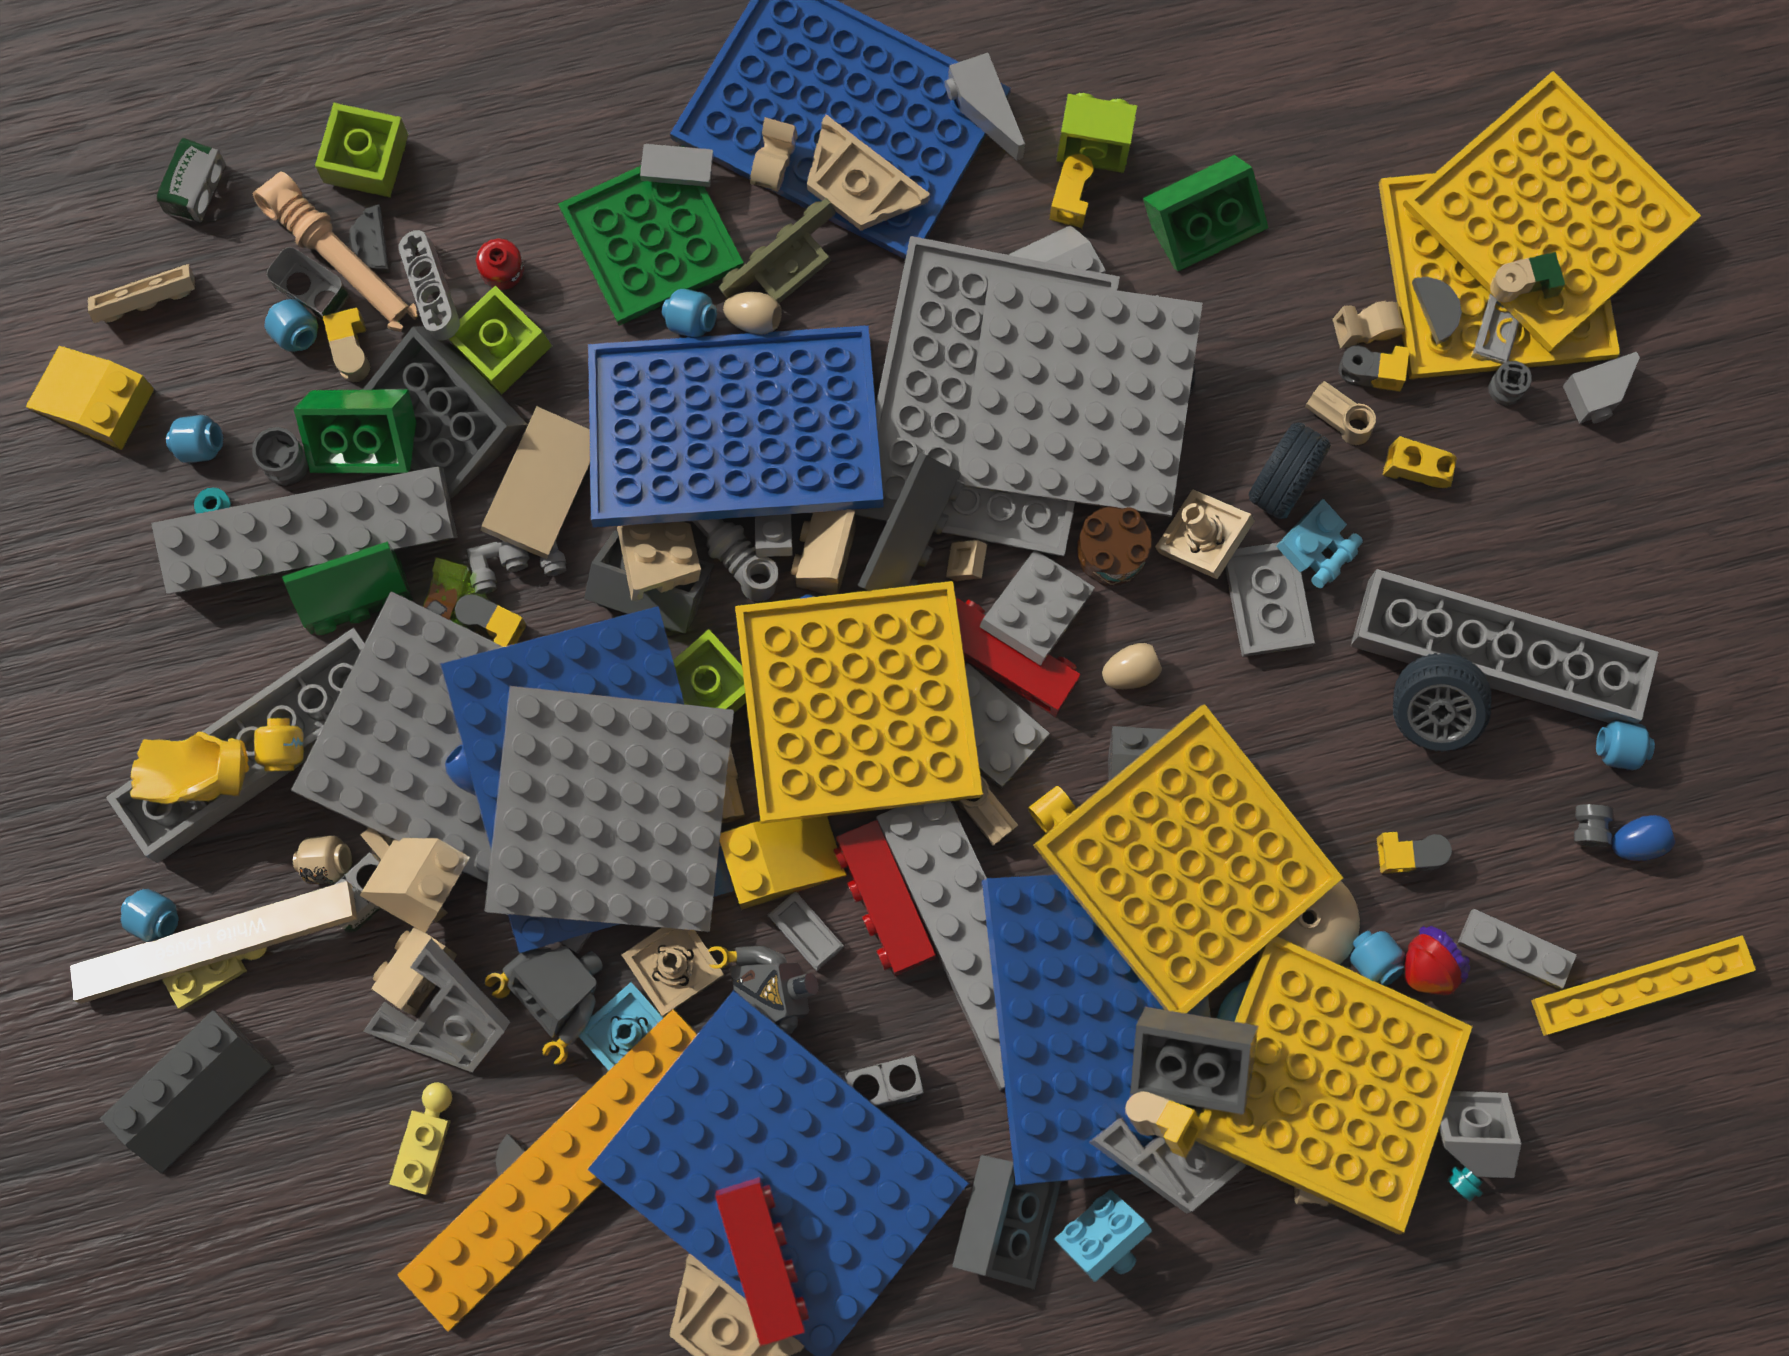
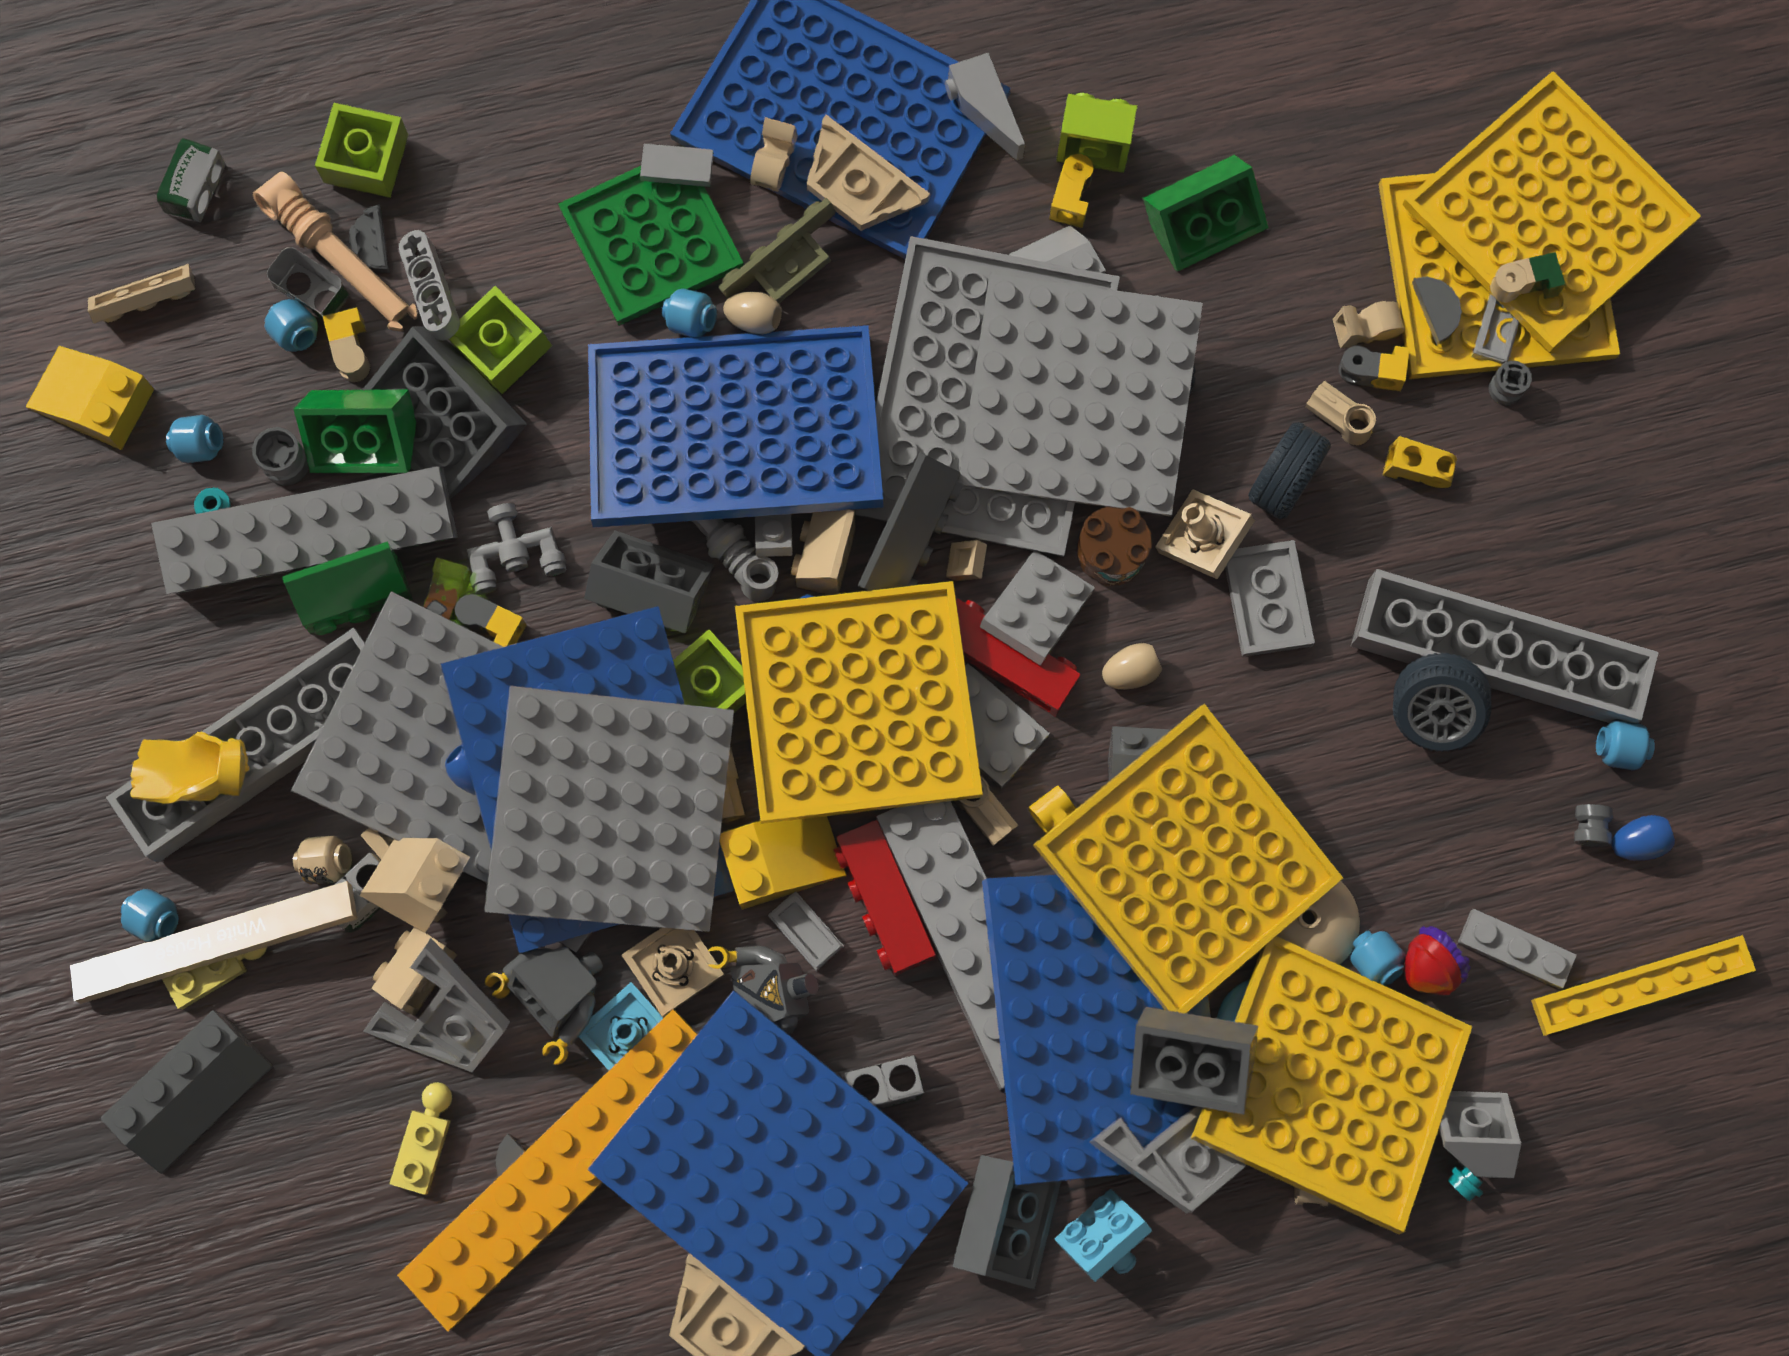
(278, 745): yellow head -> none
(500, 264): red head -> none
(540, 483): tan tile -> none
(658, 556): tan wing -> none
(760, 1261): red brick -> none
(1166, 1119): leg -> none
(1311, 536): medium azure plate -> none
(1412, 855): leg -> none
(1600, 388): light grey slope -> none

